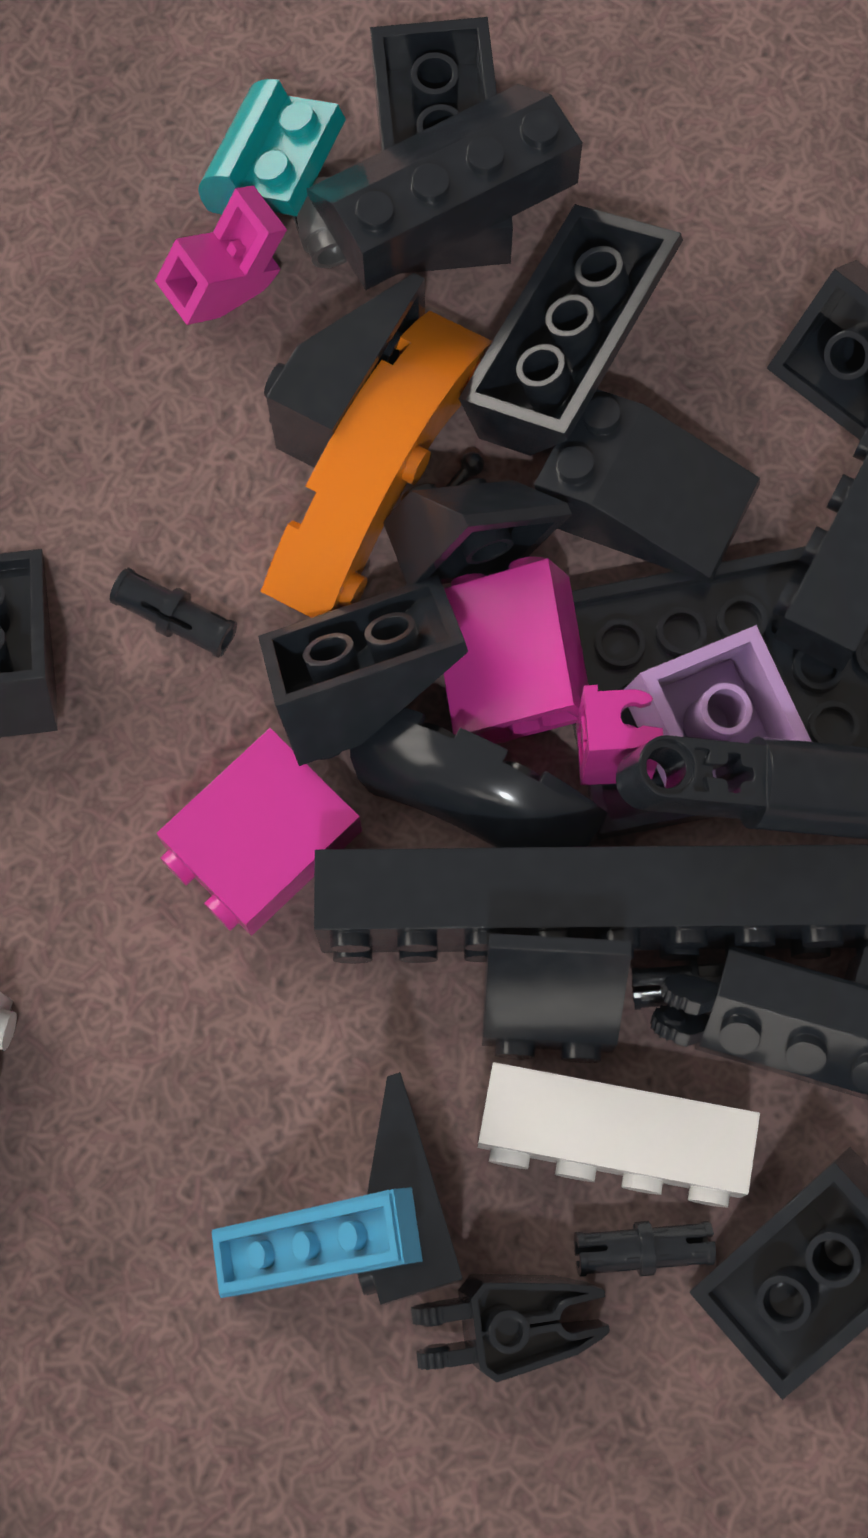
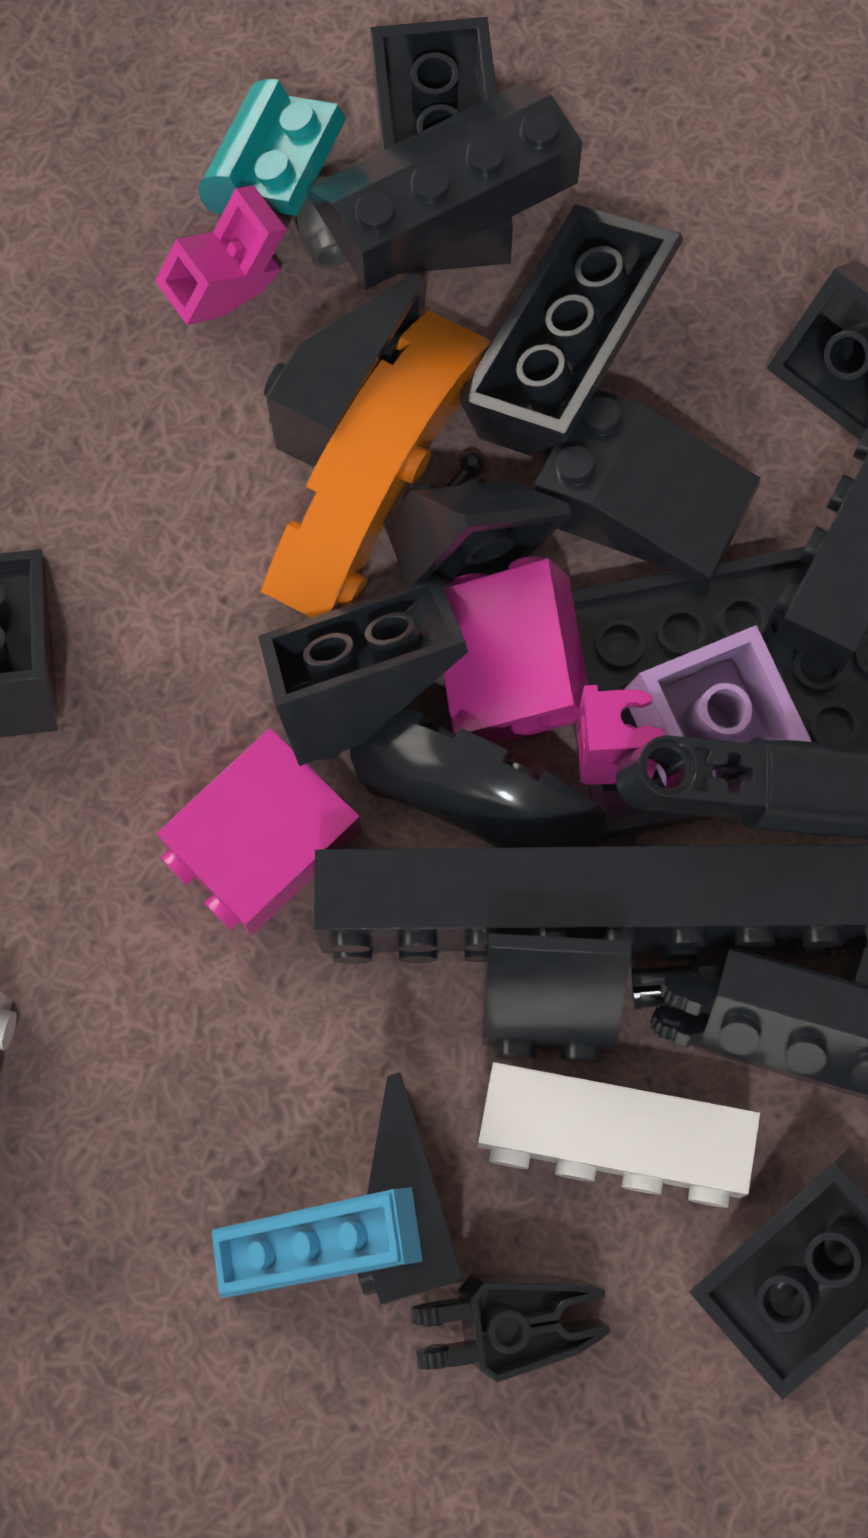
(173, 612): black pin -> none
(644, 1248): black pin -> none

